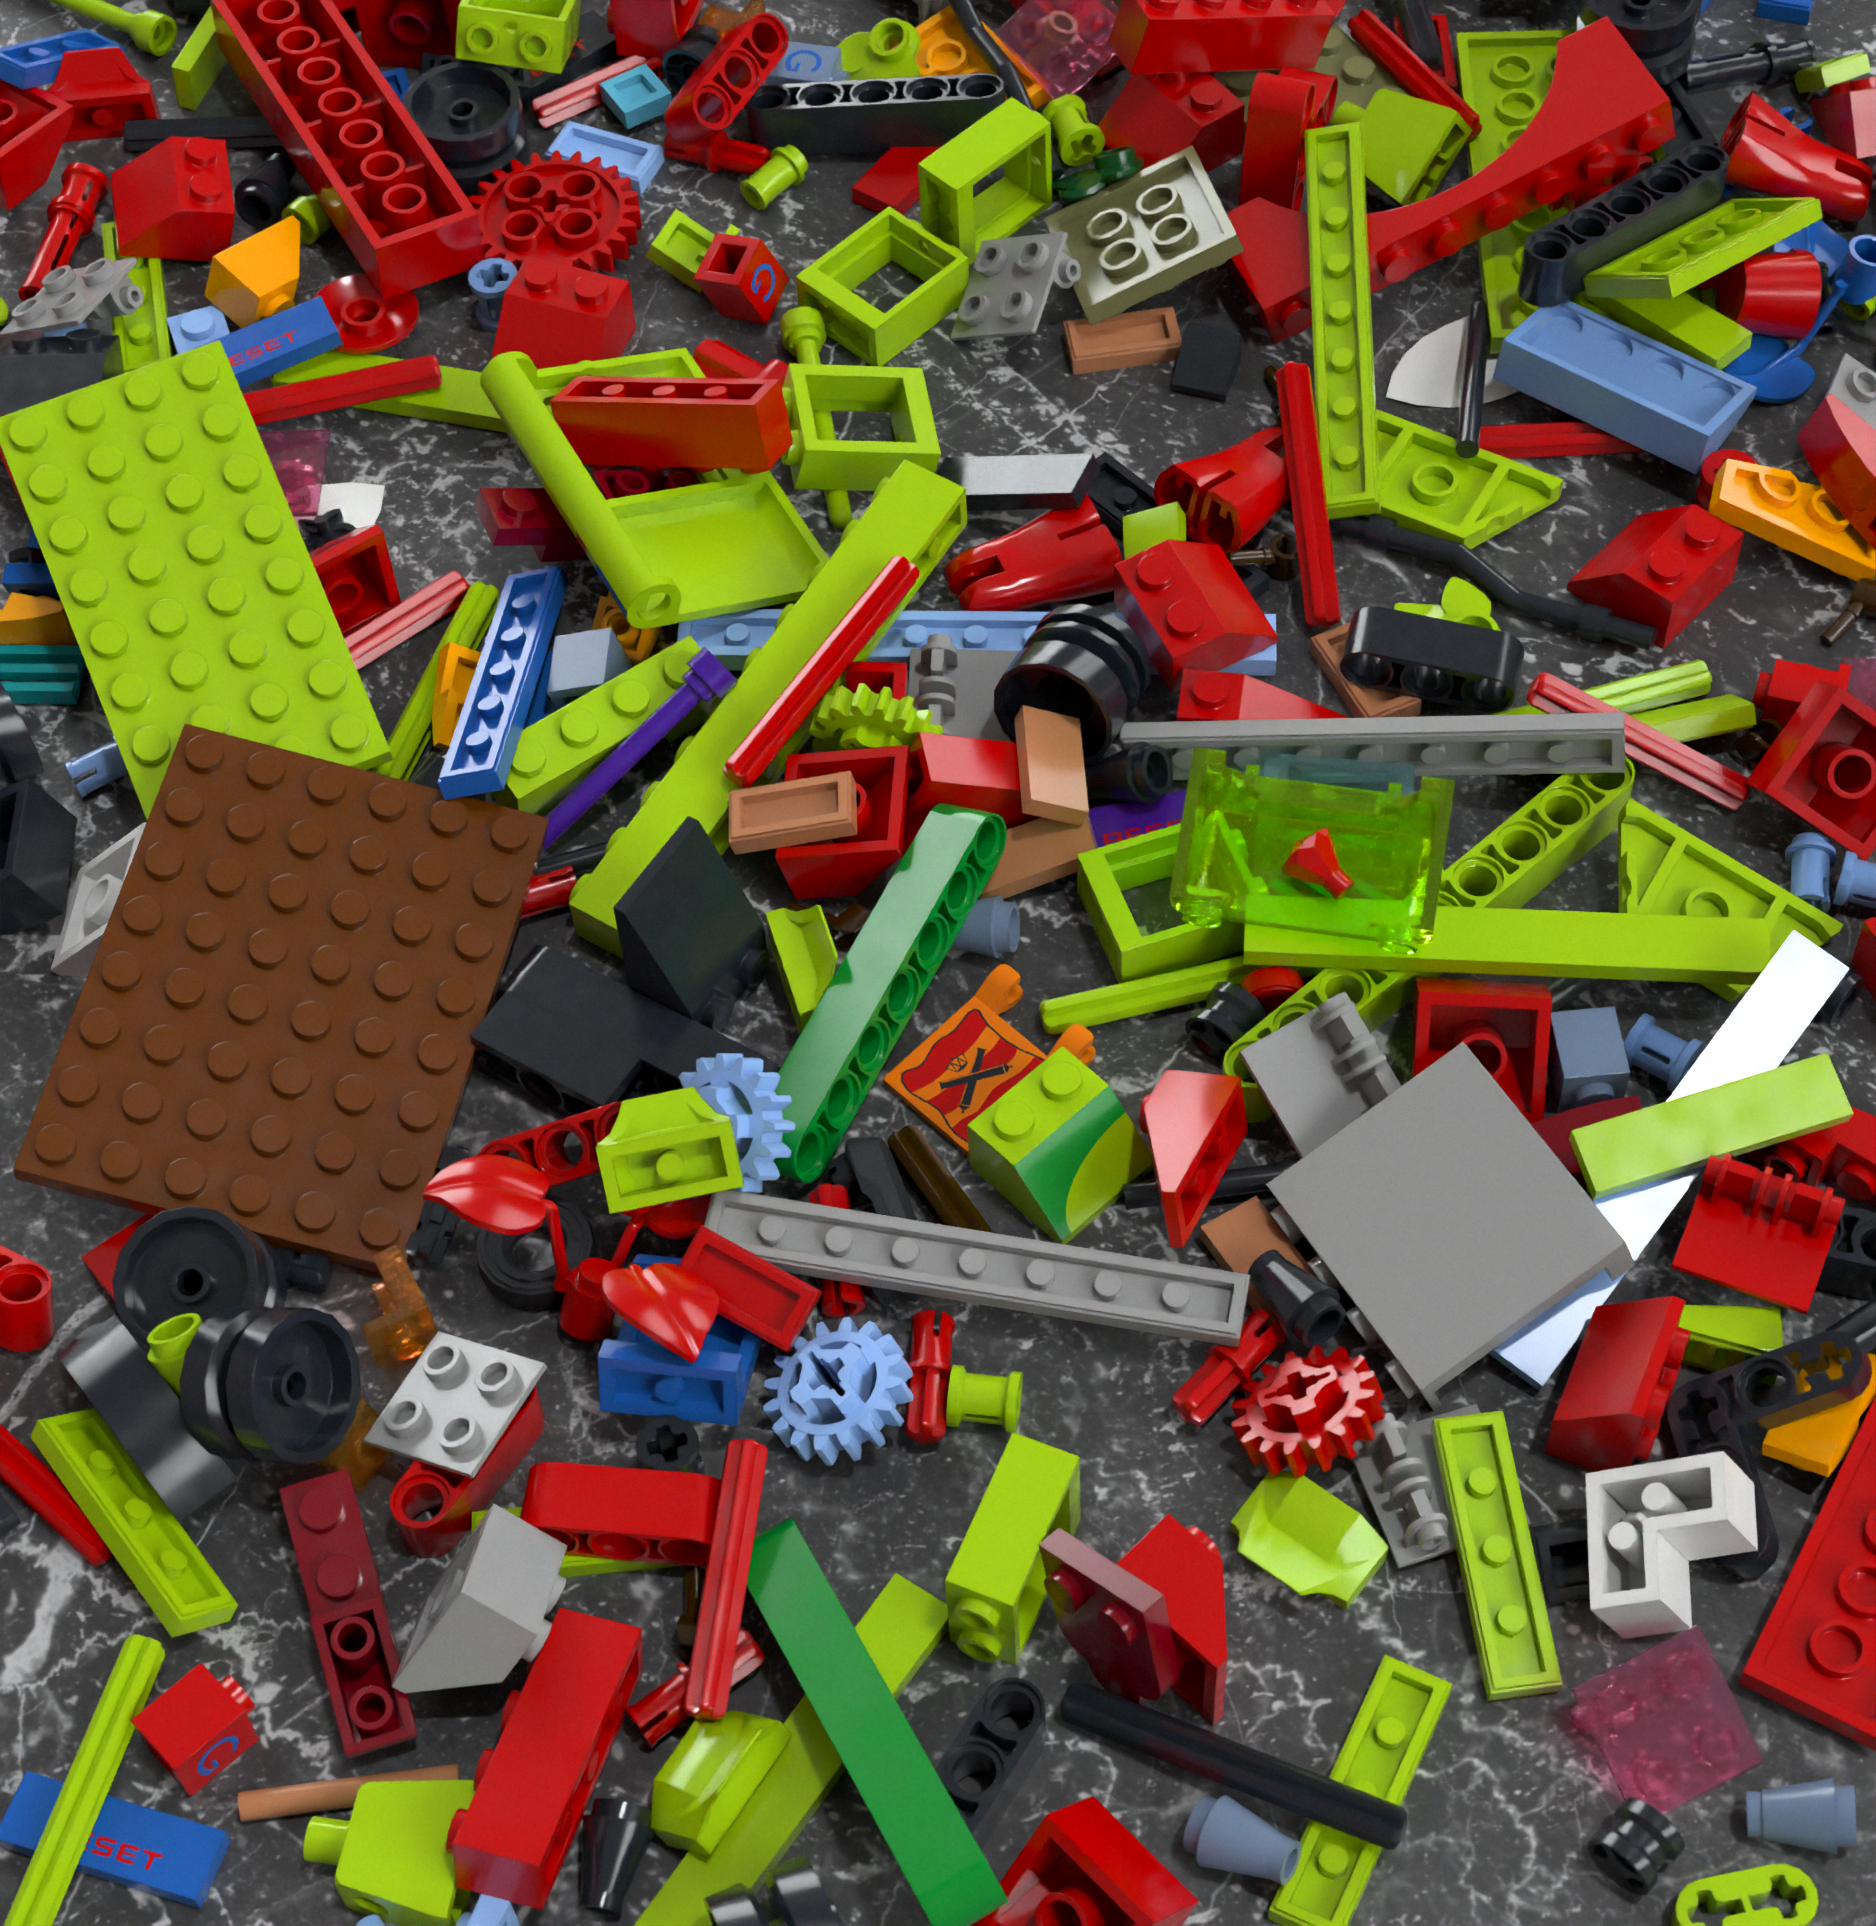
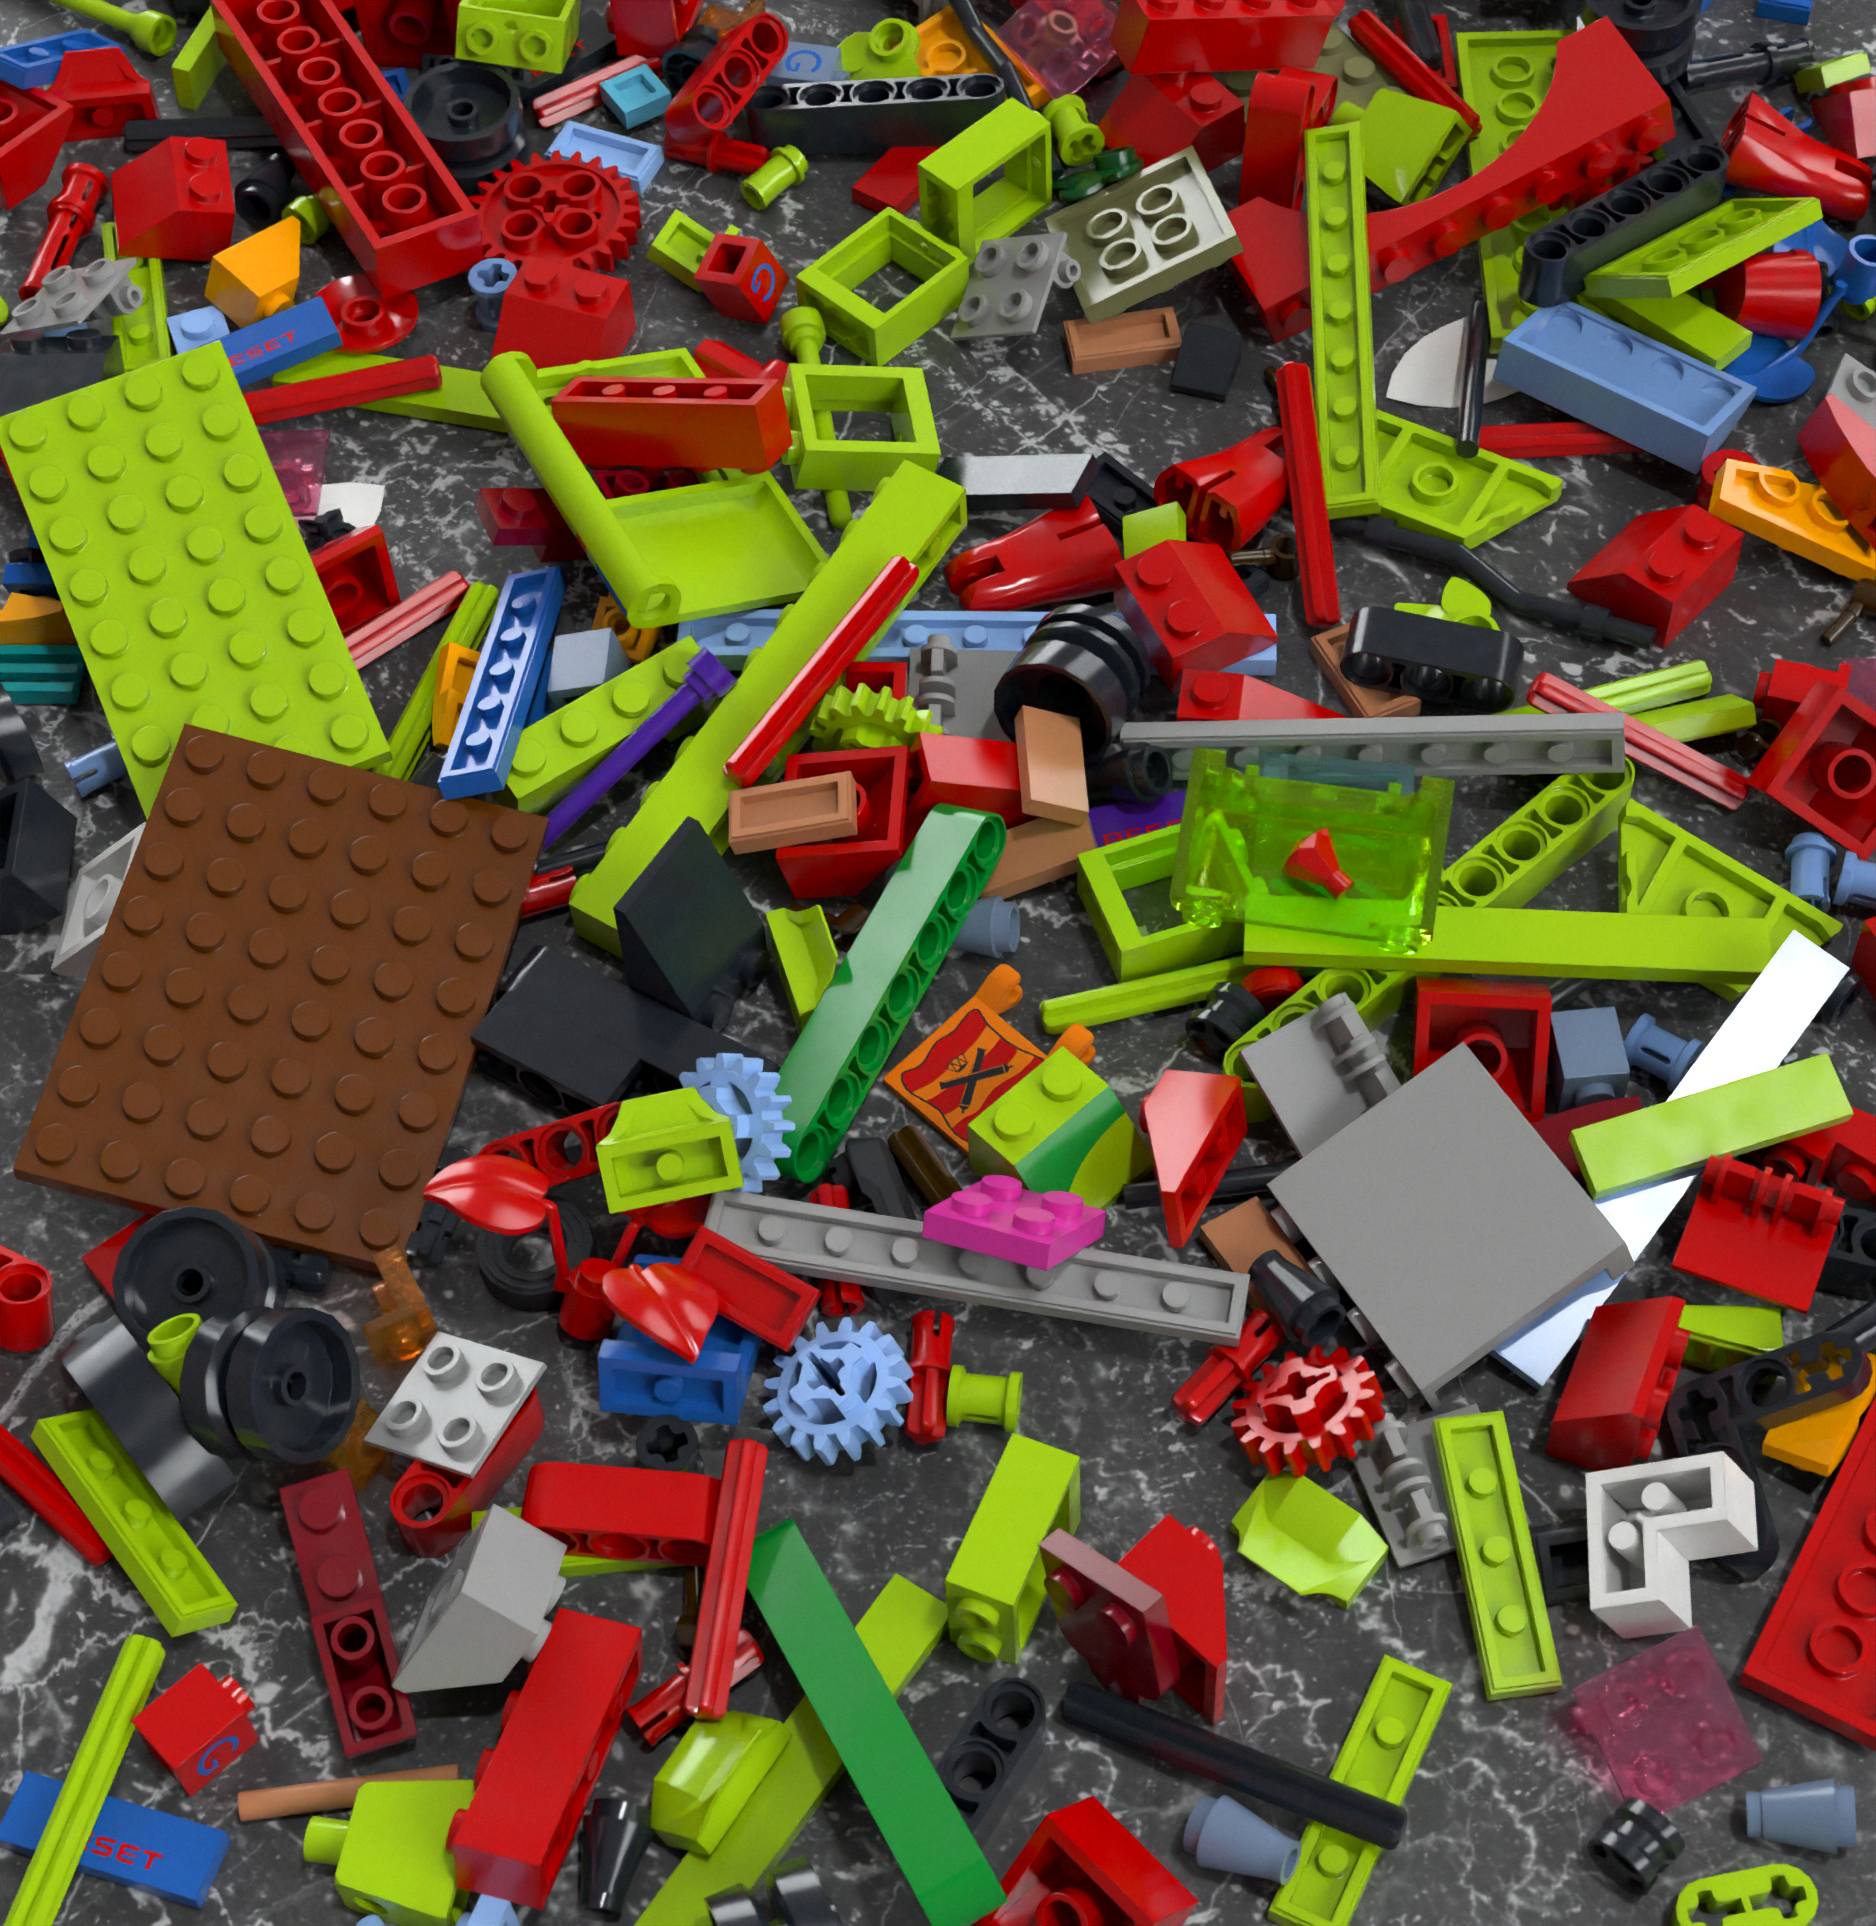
(1015, 1222): none -> dark pink plate

